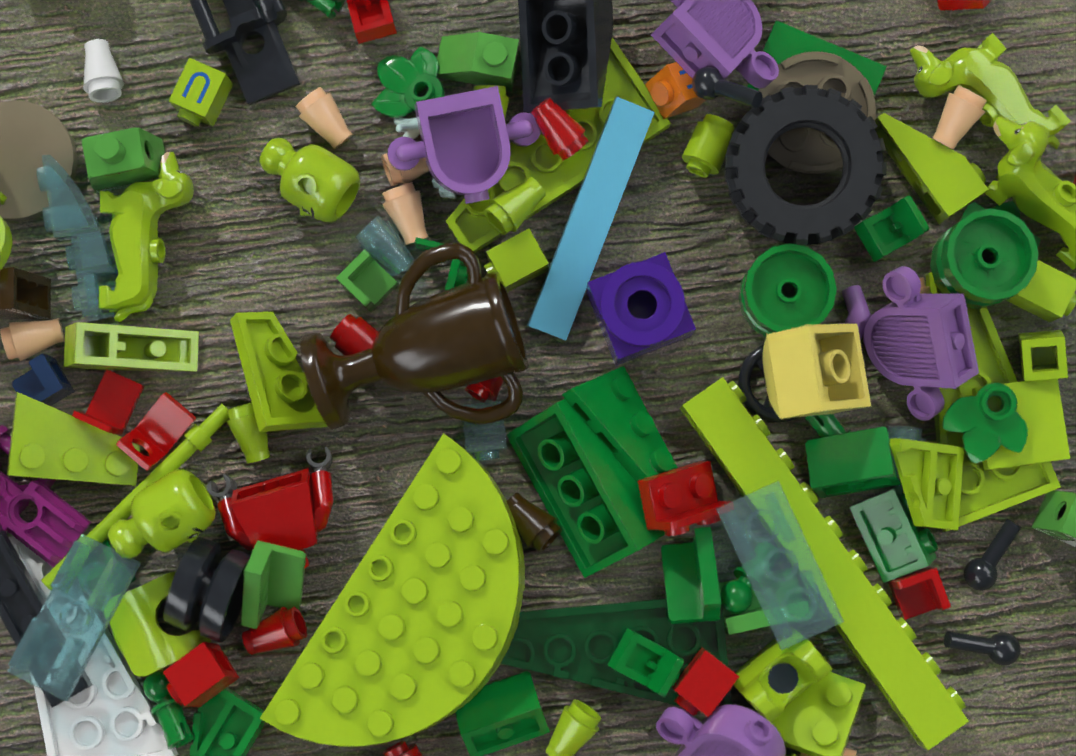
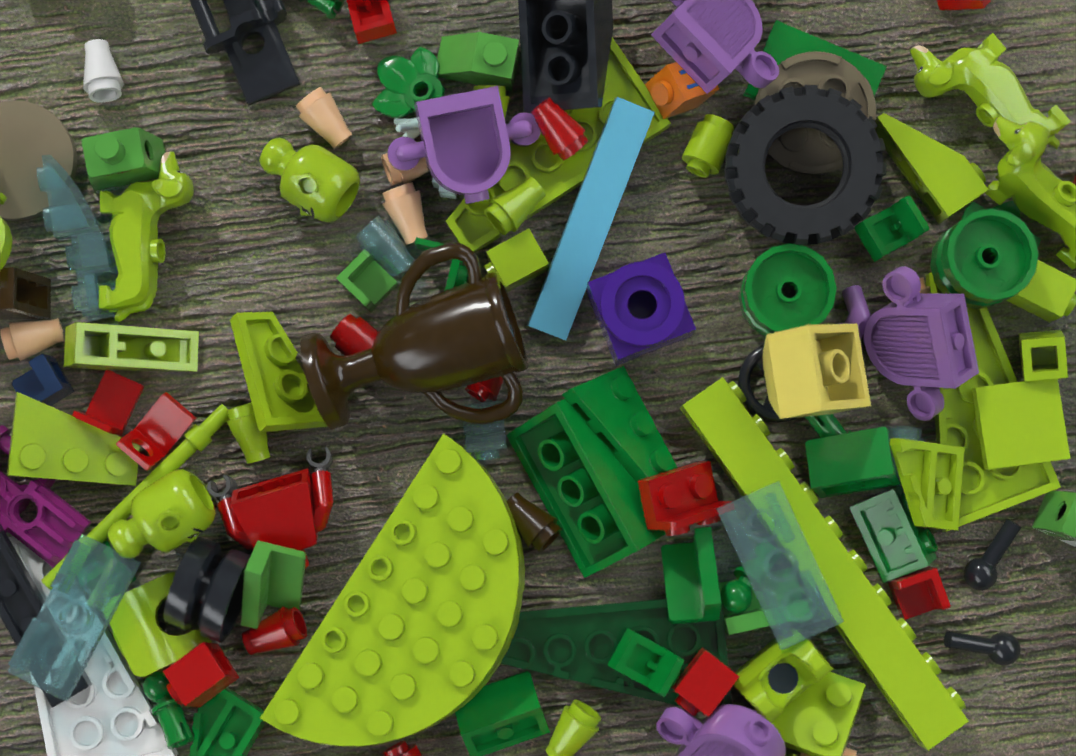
(200, 93): lime brick -> none
(709, 84): black bar -> none
(958, 116): light nougat cone -> none
(984, 429): green plate -> none

